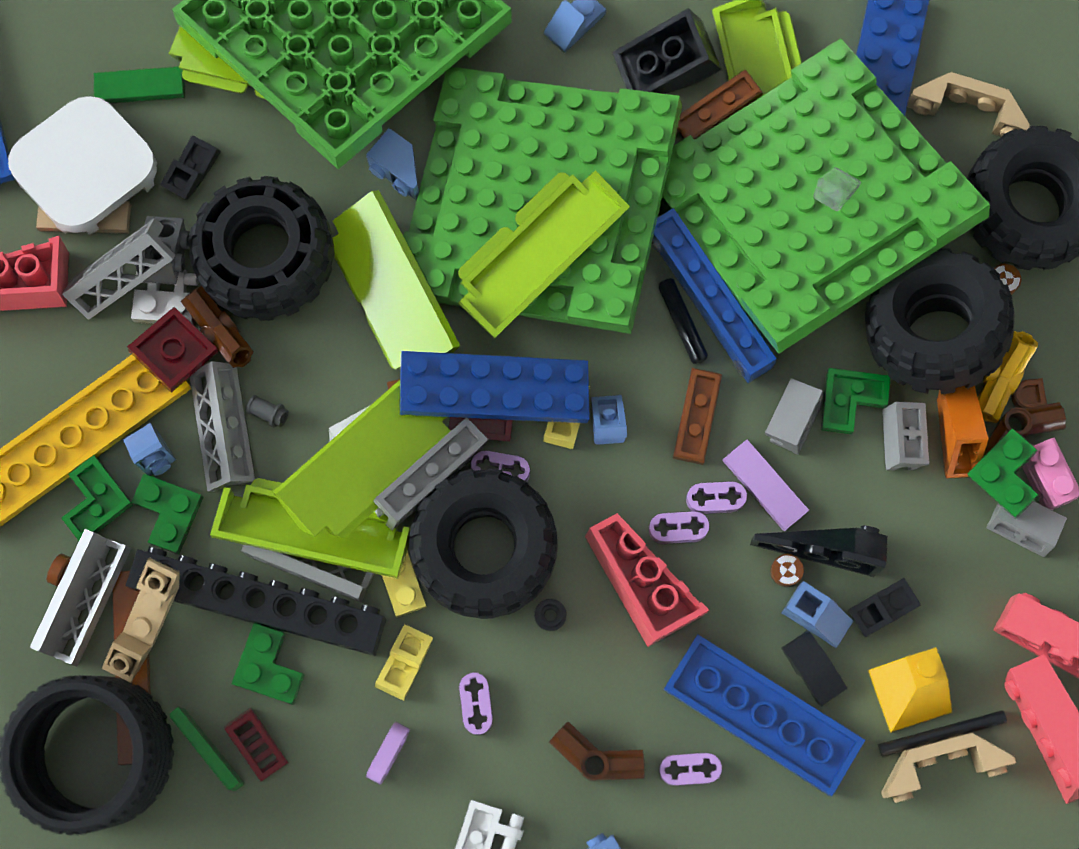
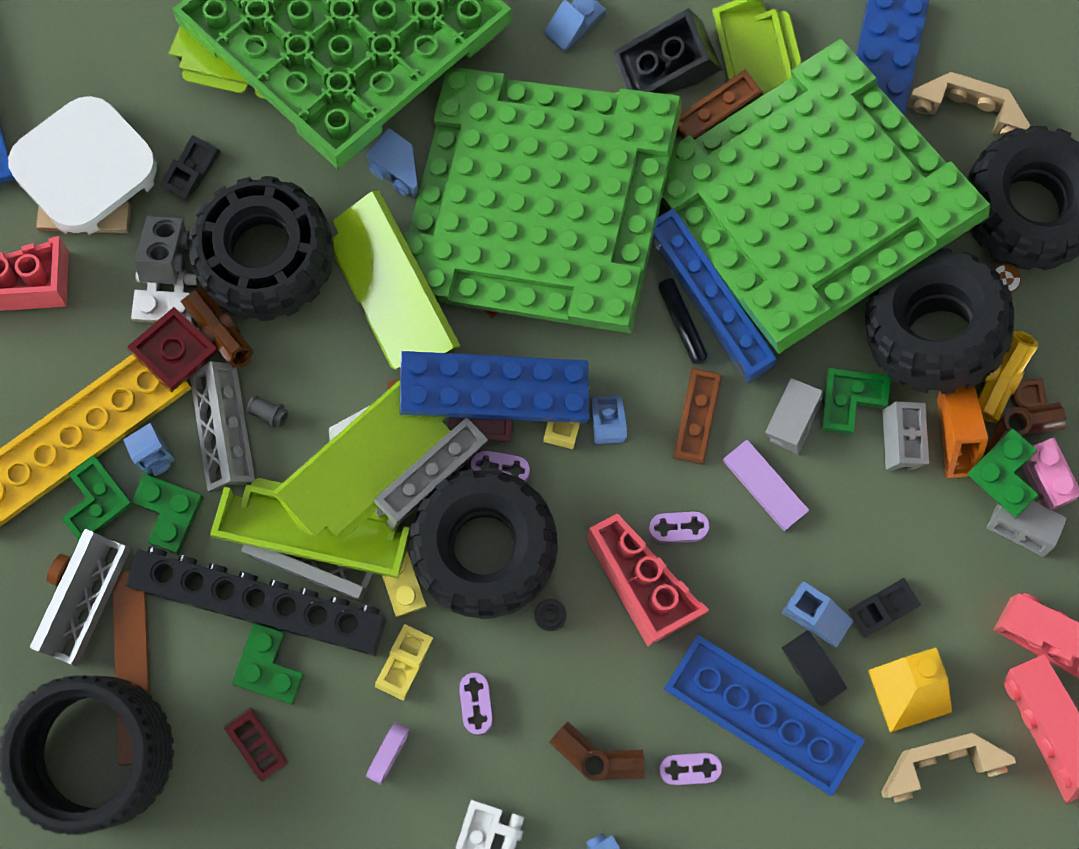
(114, 260): light grey fence -> none
(139, 85): green tile -> none
(157, 591): tan slope -> none
(206, 749): green tile -> none
(550, 237): lime slope -> none
(717, 505): lavender beam -> none
(787, 570): dark orange tile -> none
(835, 188): clear slope -> none
(850, 549): black wedge -> none
(942, 733): black bar -> none

